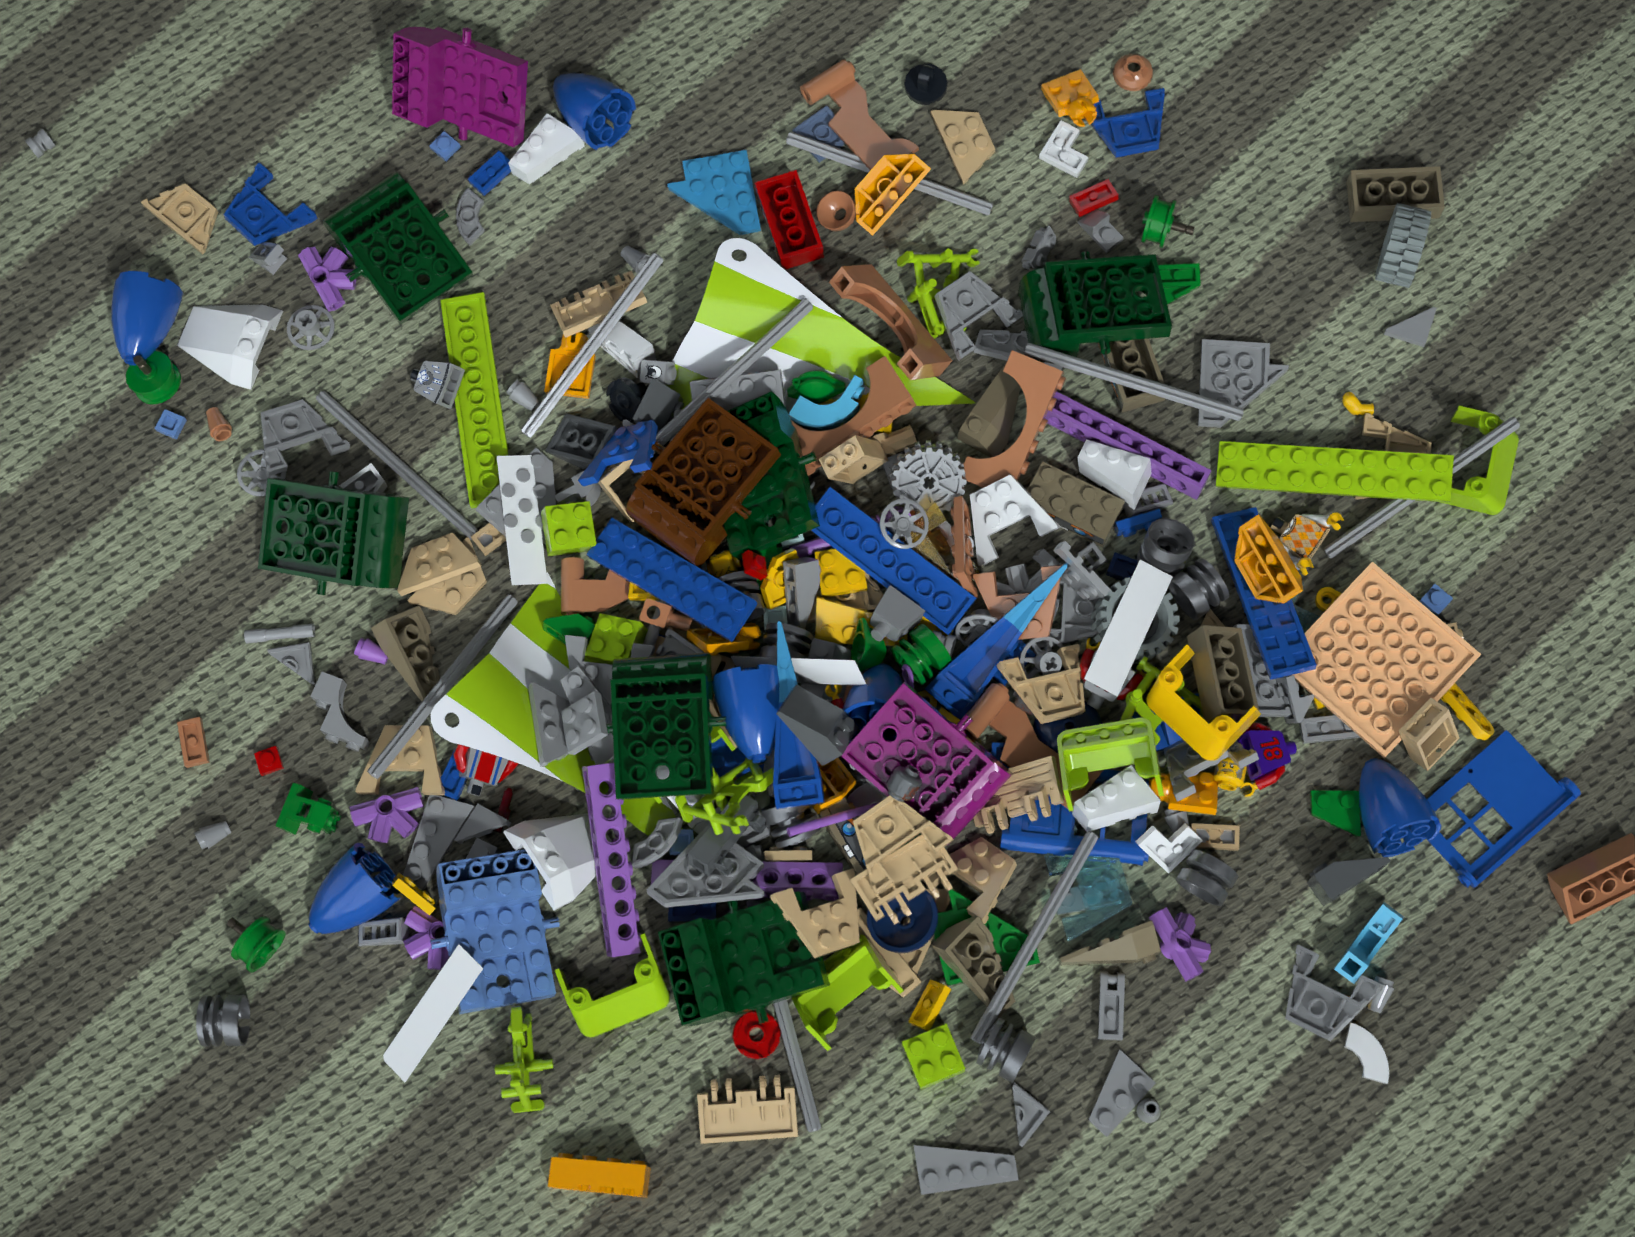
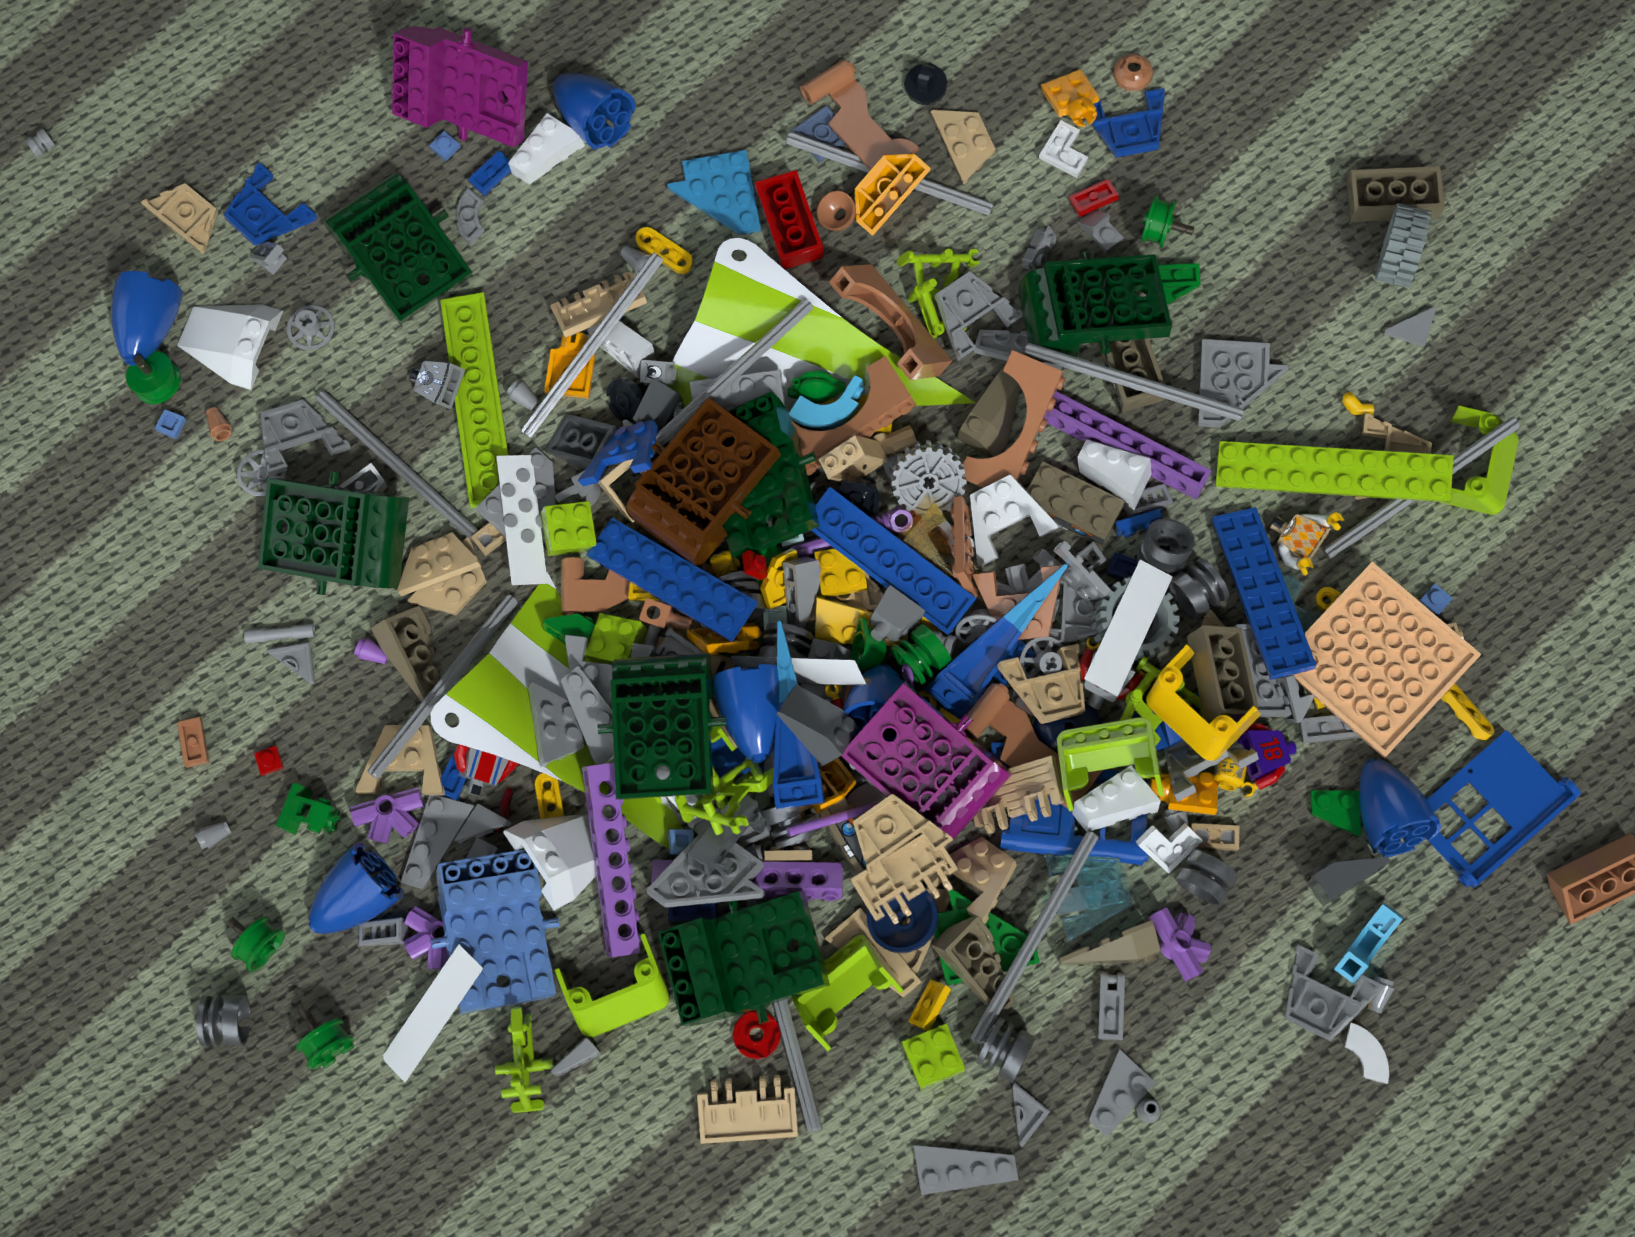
(323, 1041): none -> green wheel
(330, 693): light grey arch -> none
(331, 268): medium lavender piece -> none
(409, 889): yellow plate -> none
(548, 796): none -> yellow plate
(579, 1055): none -> light grey slope
(584, 723): light grey plate -> none
(599, 1176): light orange wedge -> none
(657, 843): light grey tile -> none
(659, 243): none -> yellow plate
(828, 925): tan wing -> none
(862, 493): none -> black tile
(902, 524): light grey wheel -> none
(904, 783): dark grey head -> none
(1266, 563): light orange wedge -> none
(1427, 732): tan window -> none

